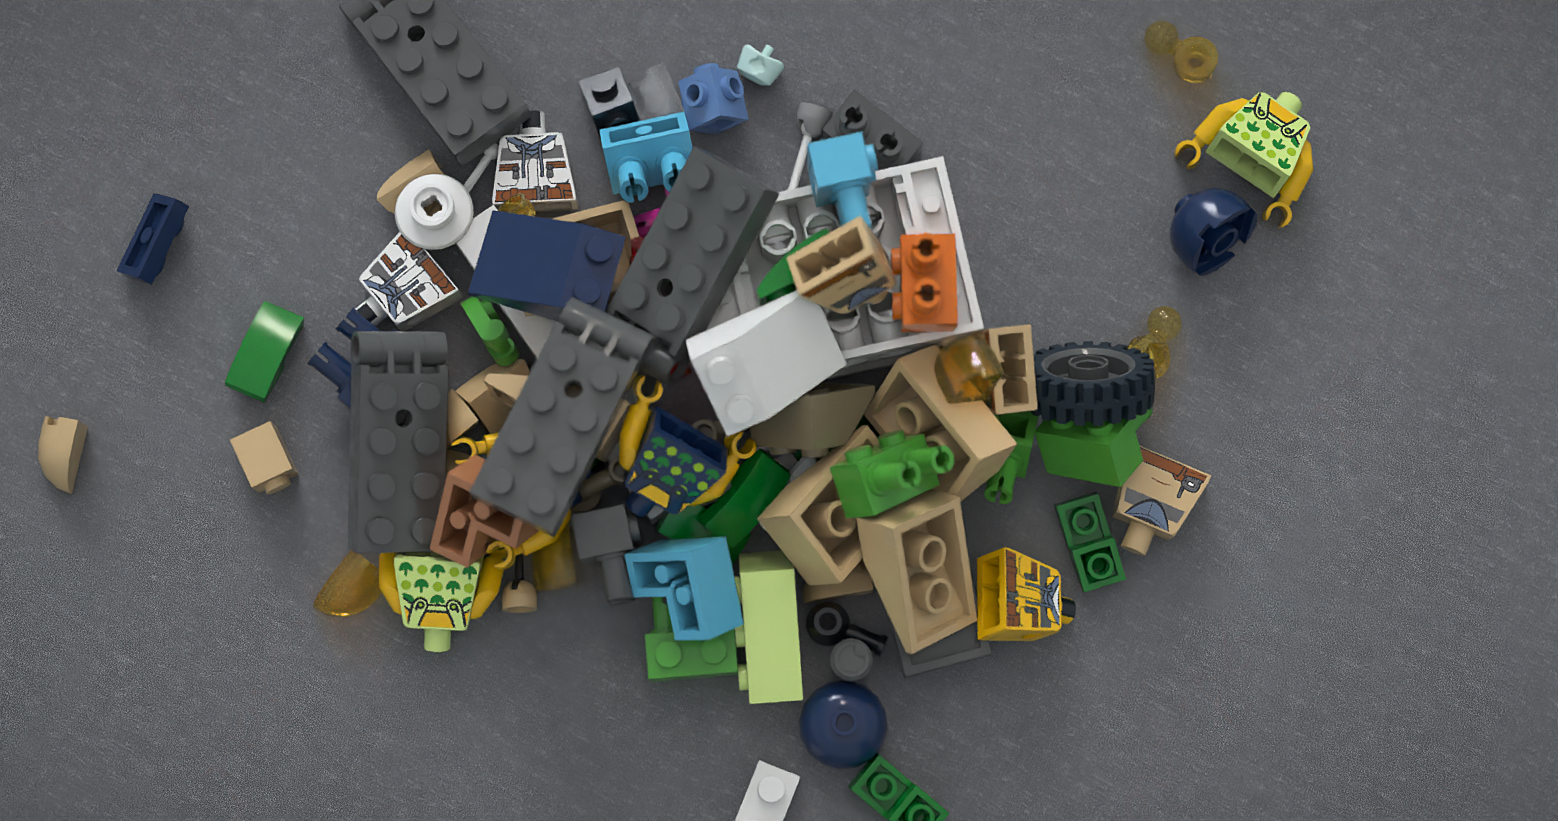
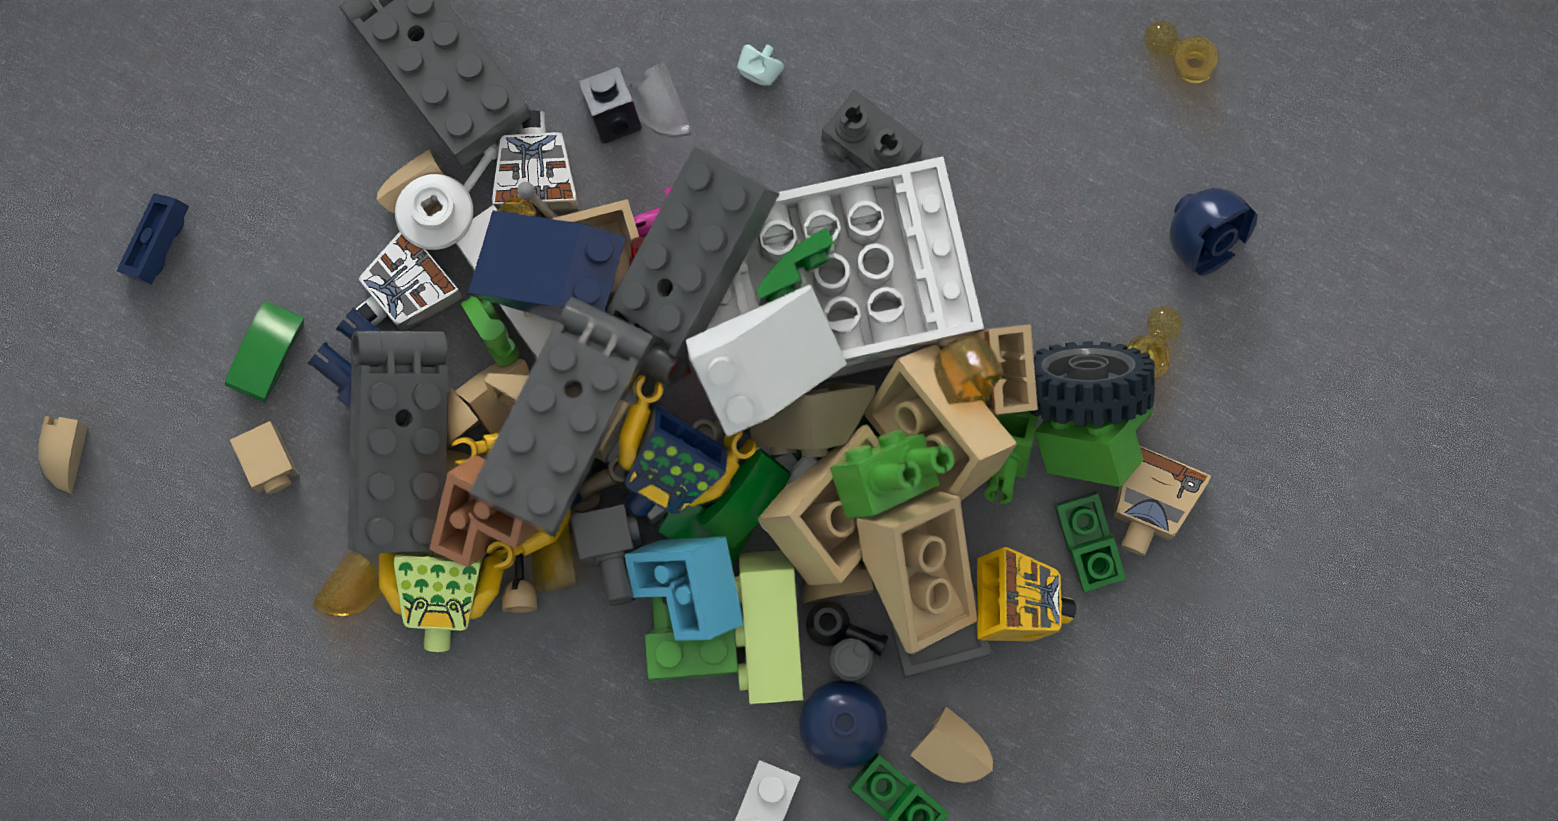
(526, 191): none -> light grey hinge
(646, 154): medium azure brick -> none
(713, 99): medium blue brick -> none
(810, 121): light grey hinge -> none
(842, 175): medium azure brick -> none
(843, 268): tan torso -> none
(926, 283): orange brick -> none
(954, 750): none -> tan brick
(1260, 143): torso -> none

